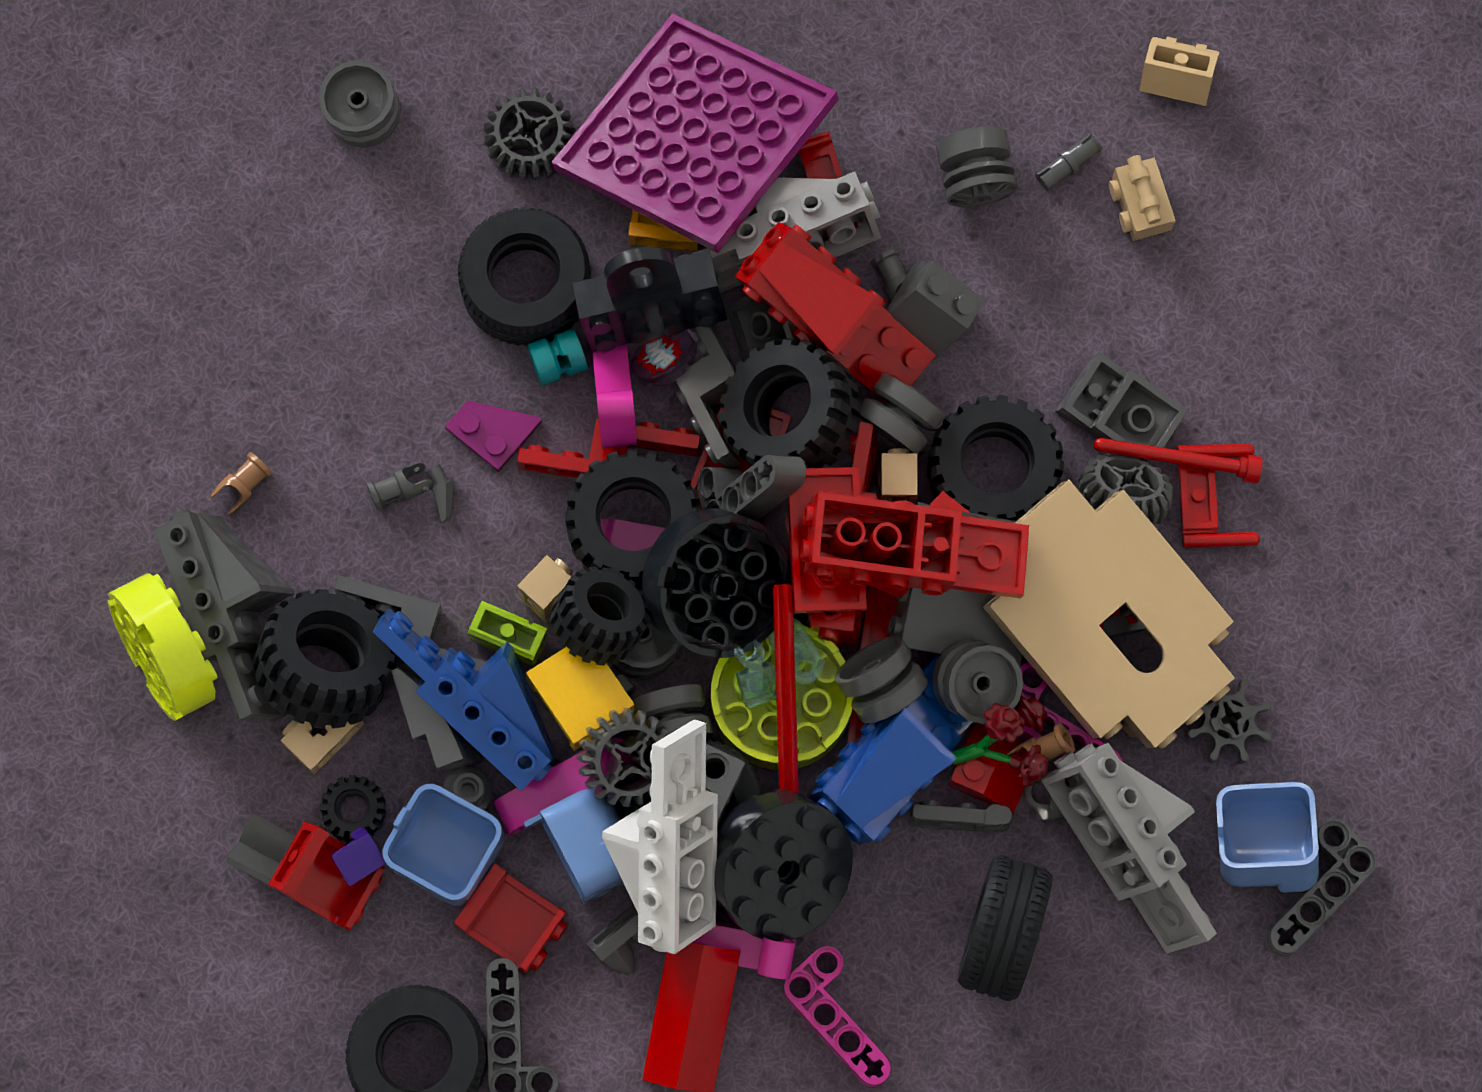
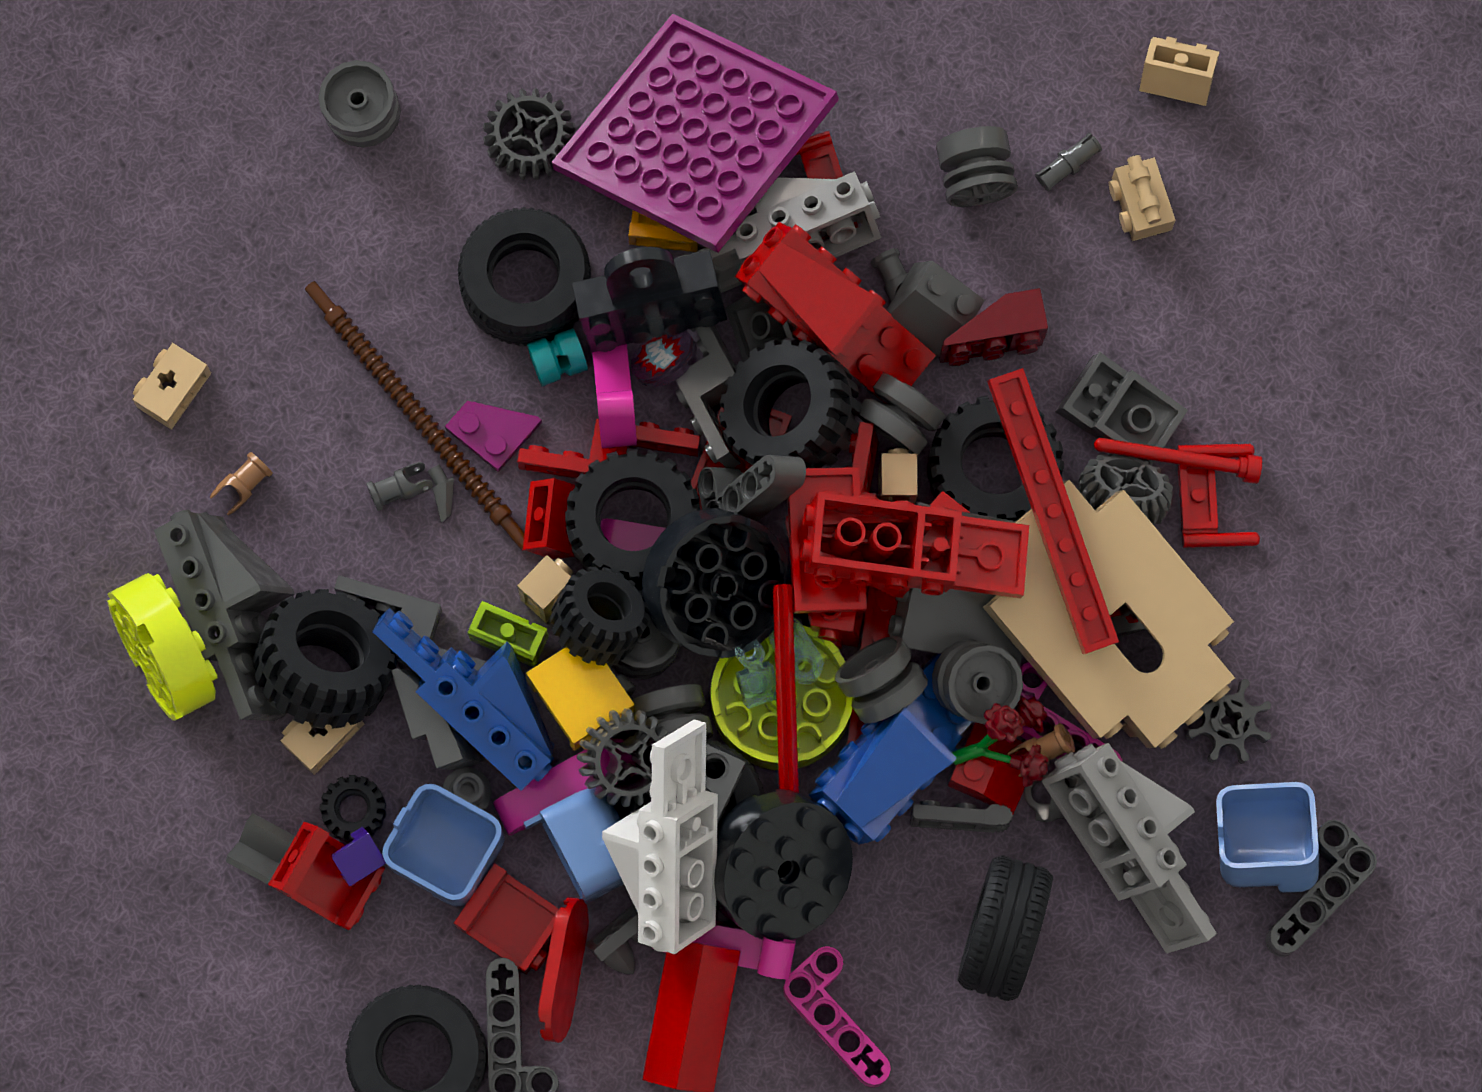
(170, 403): none -> tan brick
(336, 317): none -> reddish brown hose
(547, 519): none -> red brick
(563, 969): none -> red tile
(1007, 325): none -> dark red slope
(1052, 511): none -> red plate

